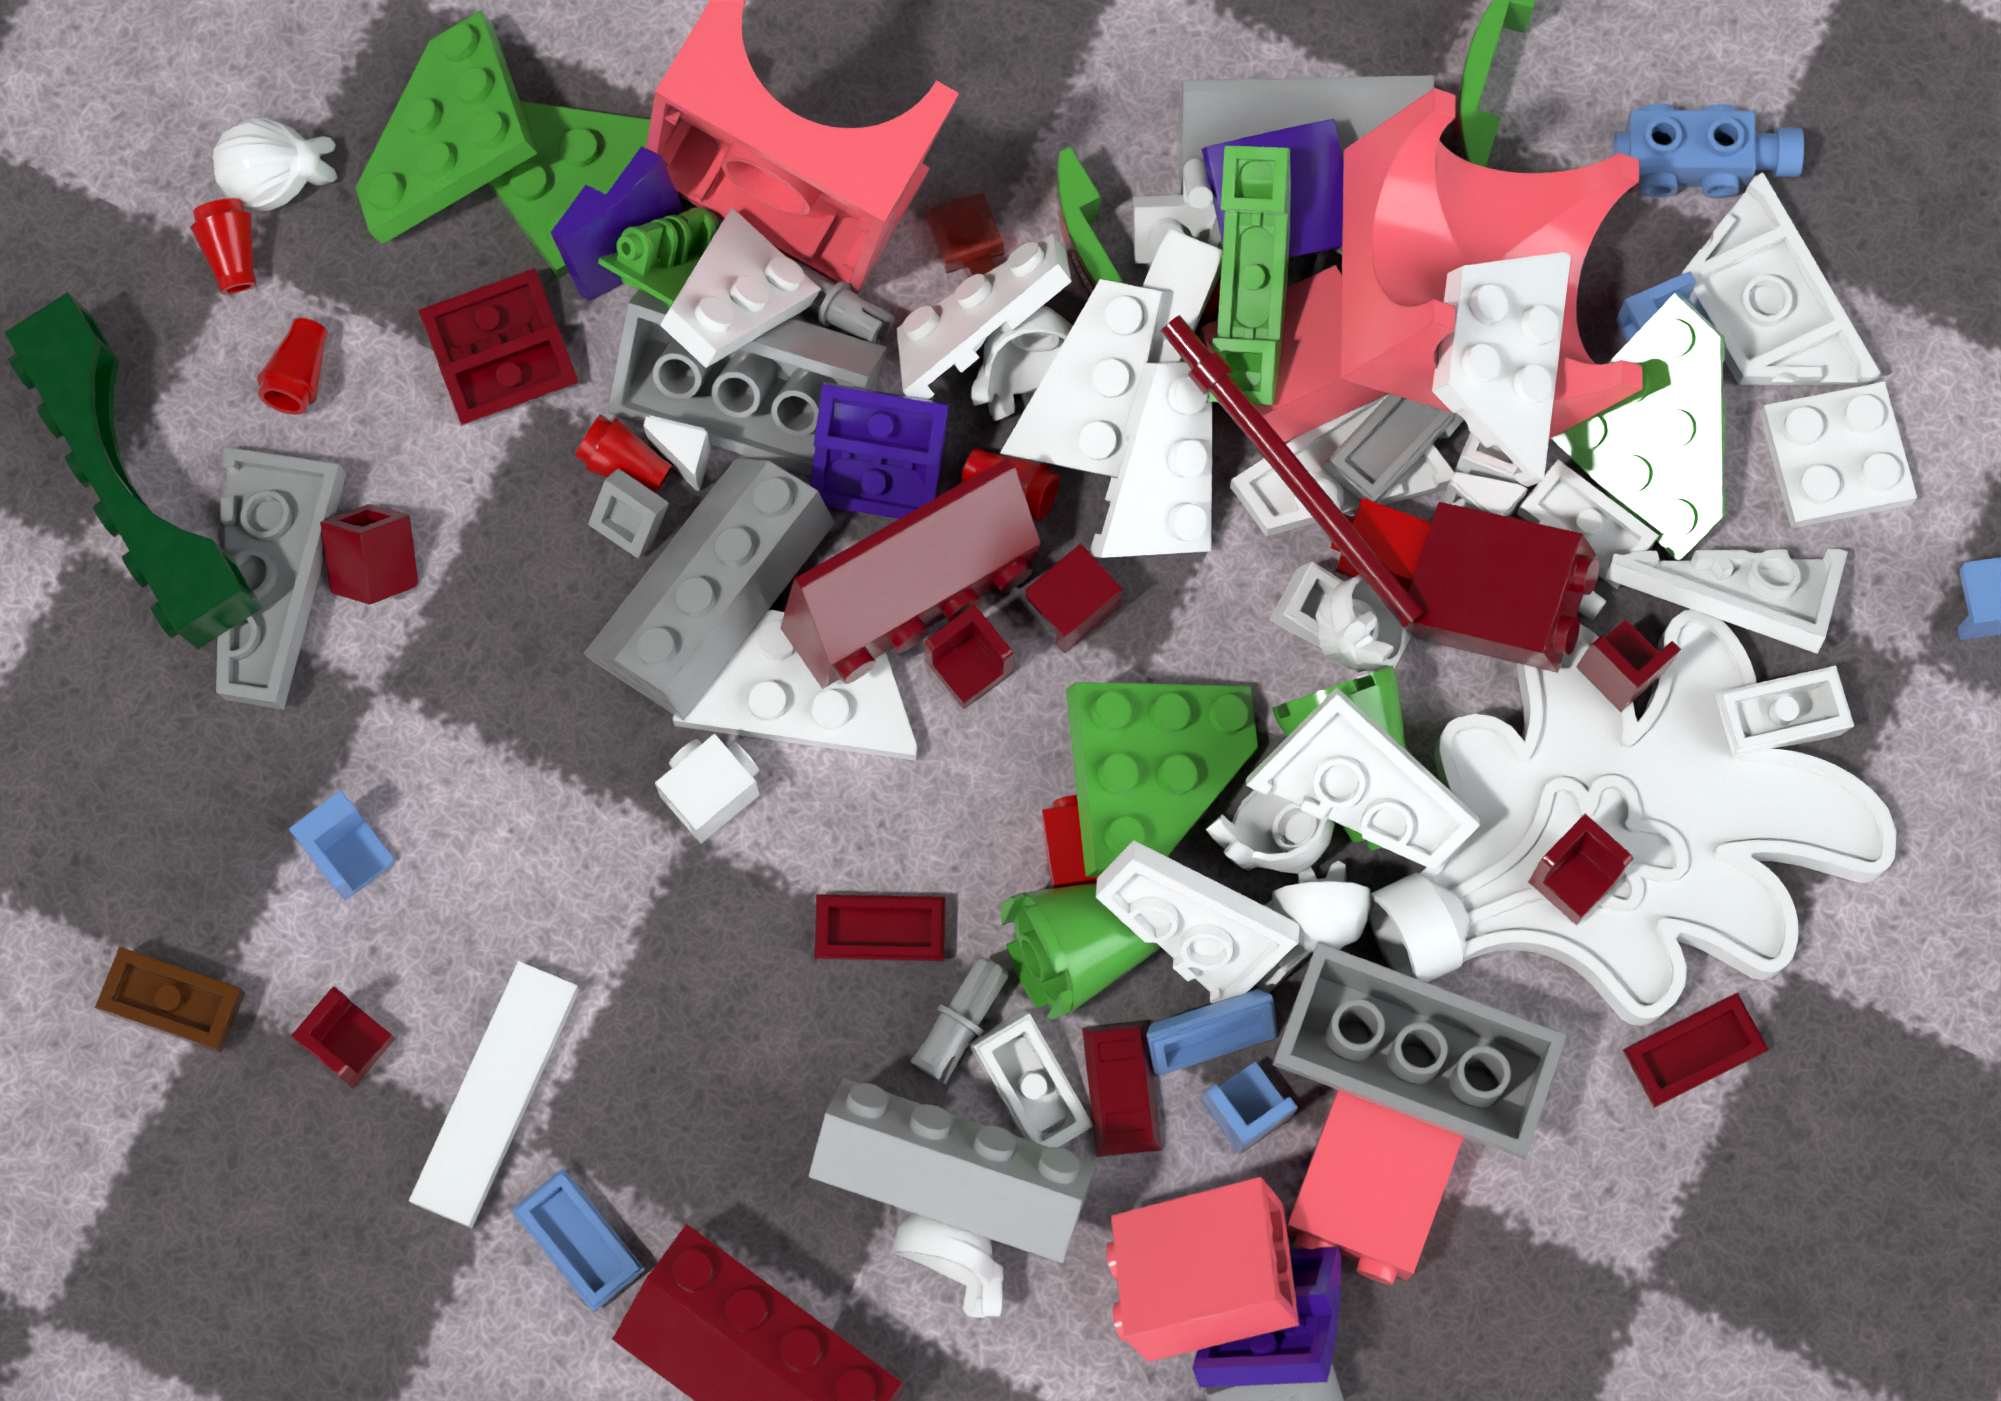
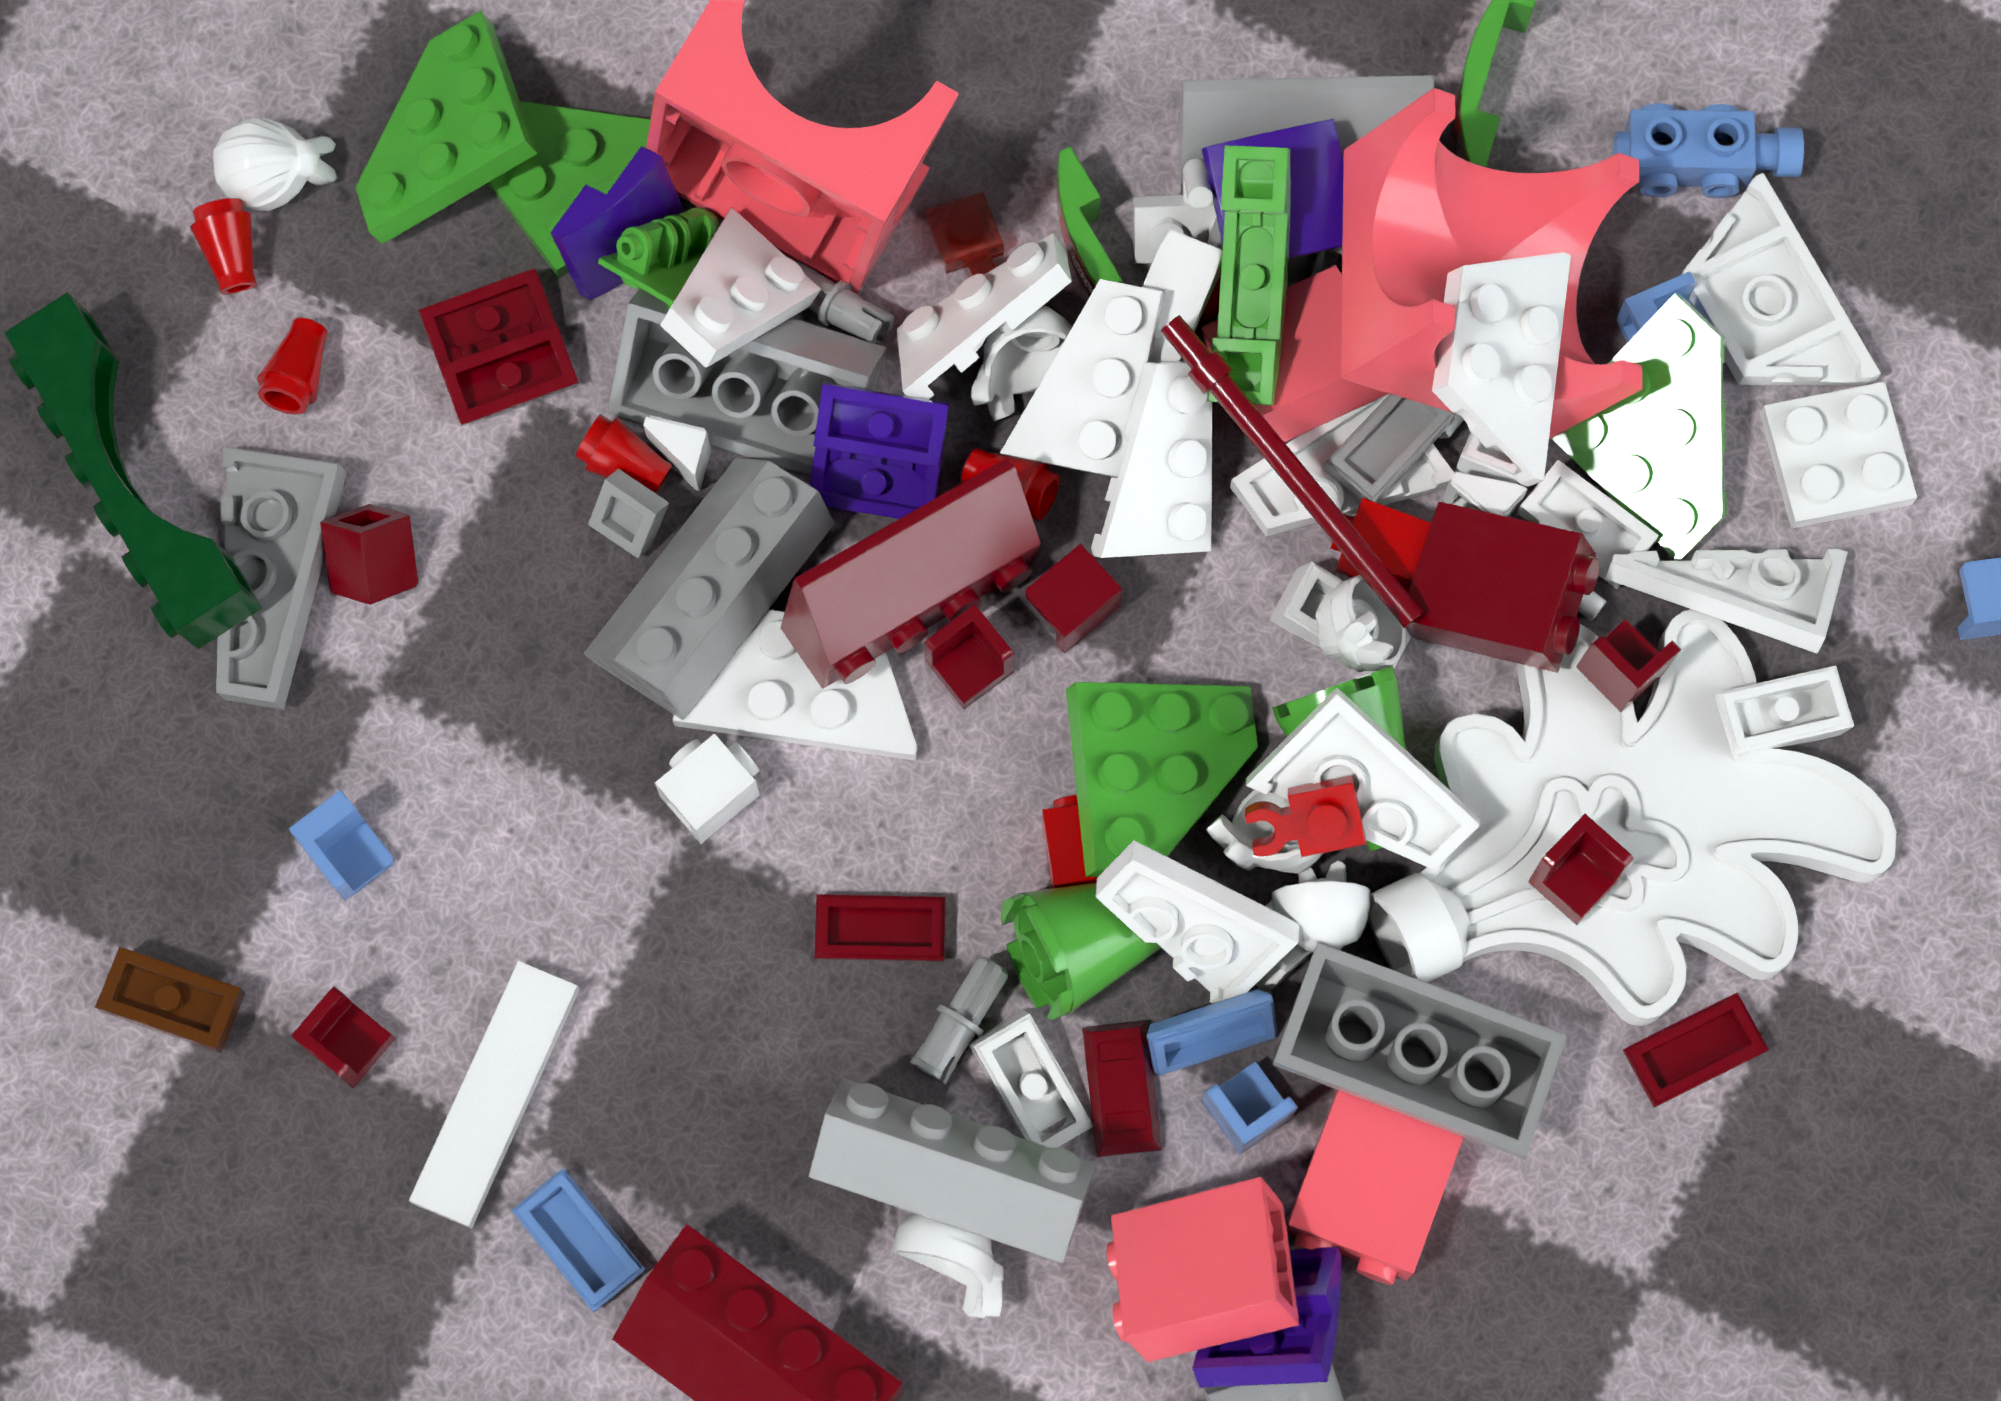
(1319, 816): none -> red plate

